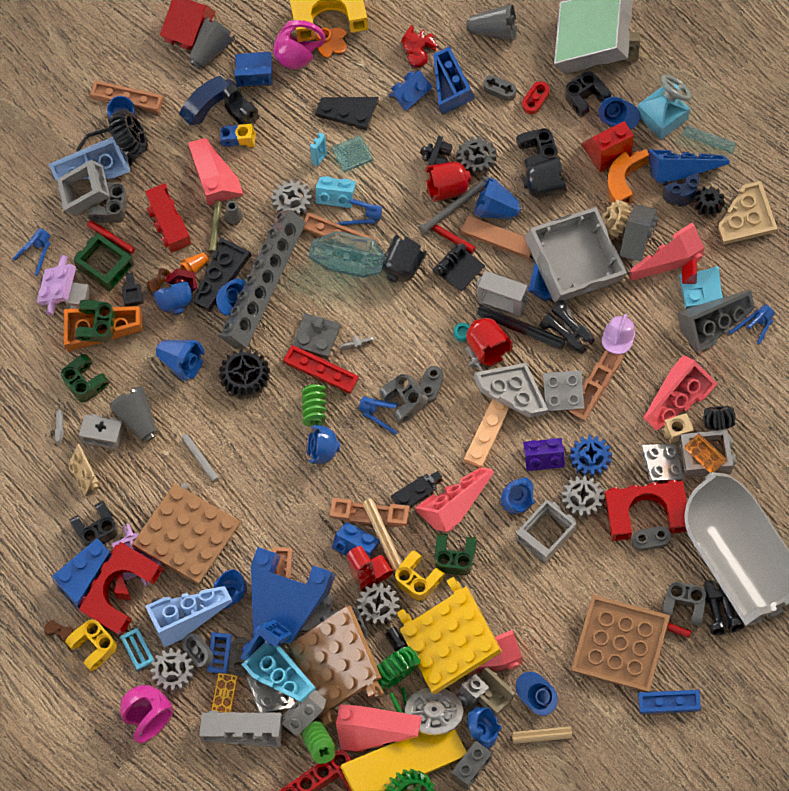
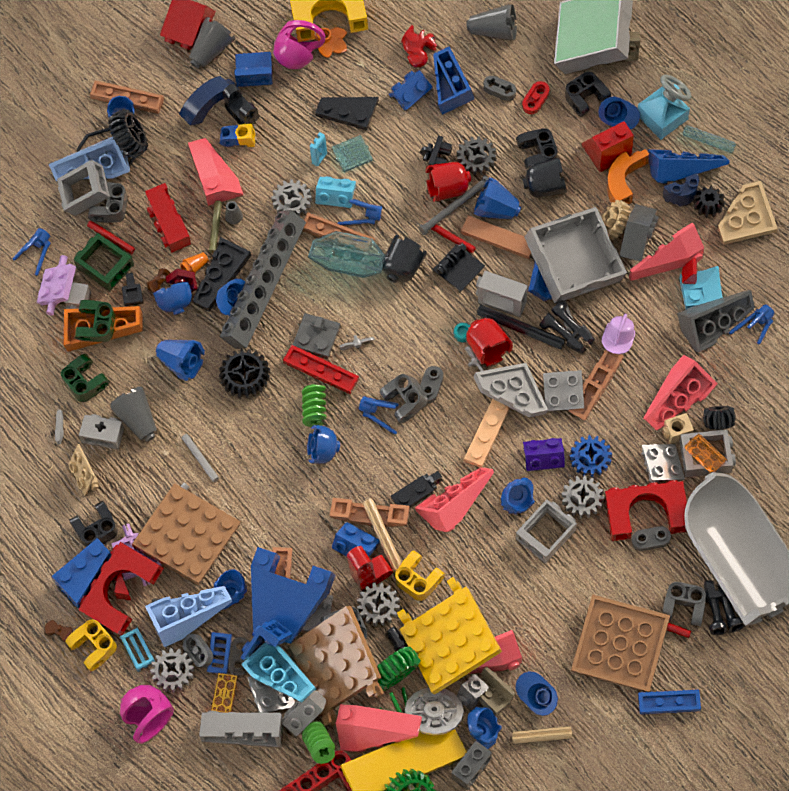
(455, 557): dark green piece -> none

